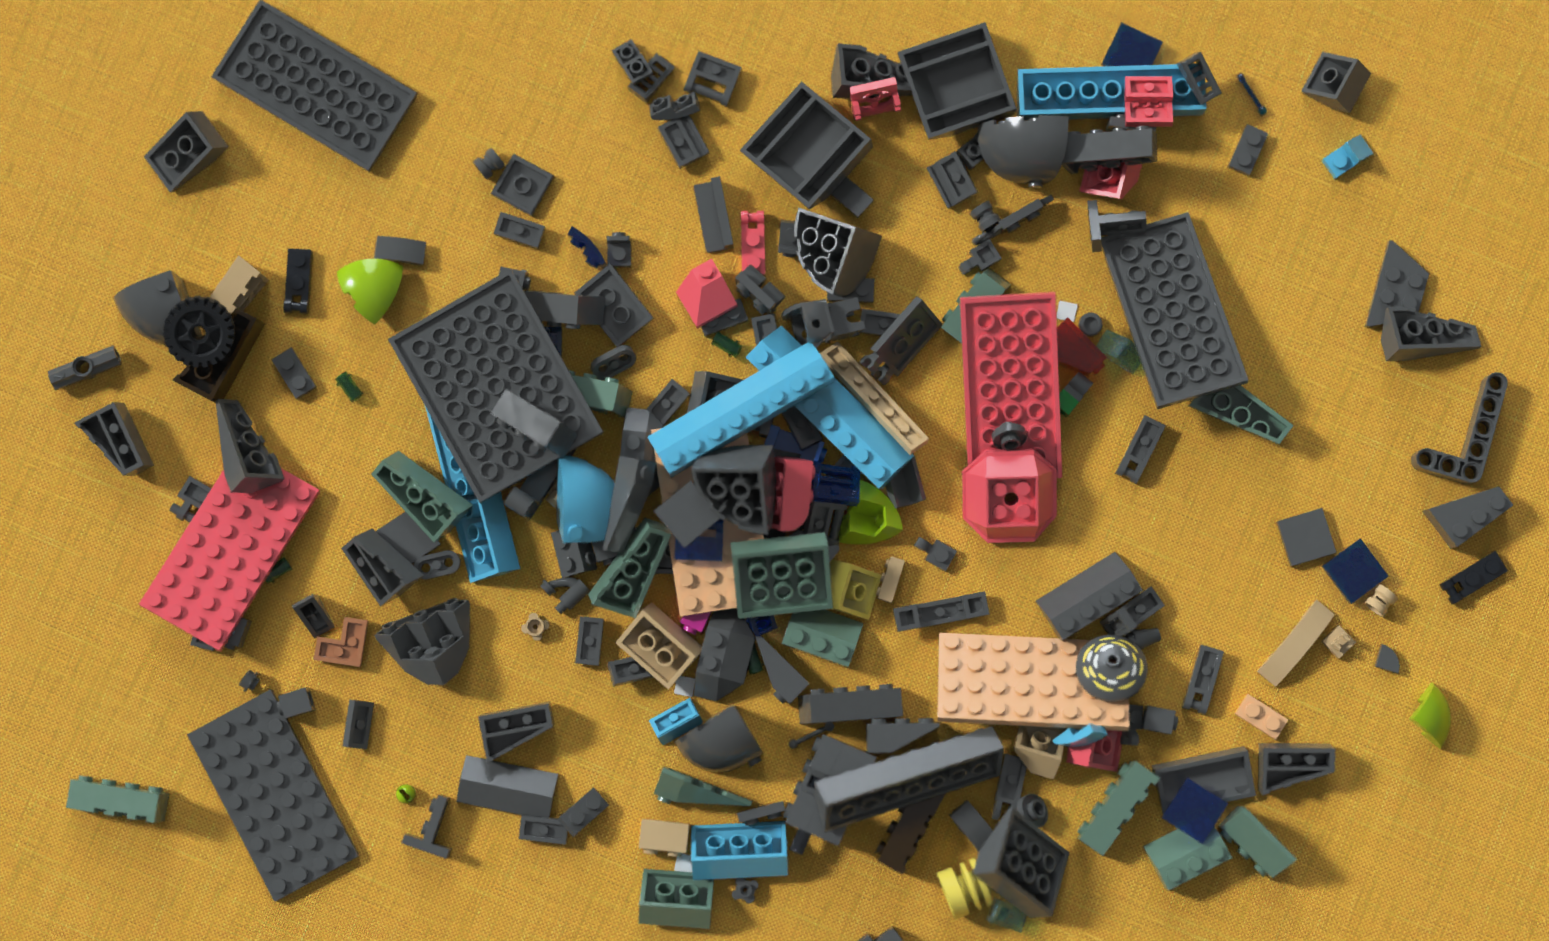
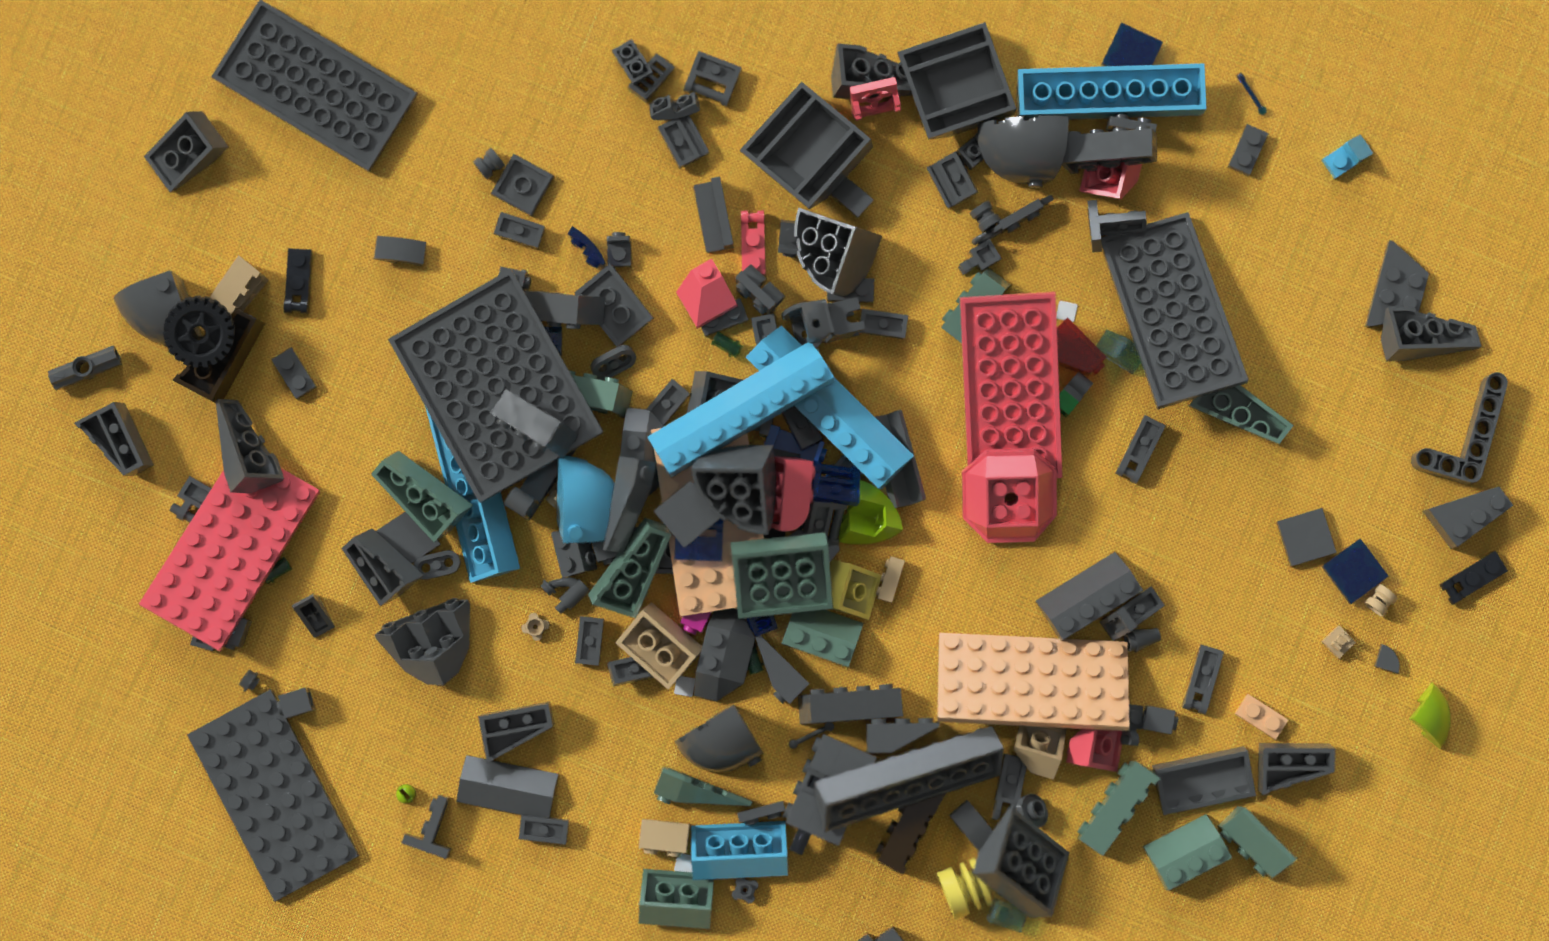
(118, 800): sand green wedge -> none
(348, 386): clear green pin -> none
(348, 649): nougat plate -> none
(358, 724): dark grey plate -> none
(372, 285): lime brick -> none
(583, 812): dark grey plate -> none
(676, 721): medium azure slope -> none
(874, 398): tan plate -> none
(902, 341): dark grey tile -> none
(938, 553): dark grey plate -> none
(941, 611): dark grey slope -> none
(1009, 436): dark grey plate -> none
(1083, 737): medium azure slope -> none
(1090, 324): dark grey tile -> none
(1108, 680): dark grey dish -> none
(1148, 101): coral slope -> none
(1194, 811): clear blue tile -> none
(1206, 73): dark grey slope -> none
(1296, 643): tan slope -> none
(1336, 81): dark grey slope -> none

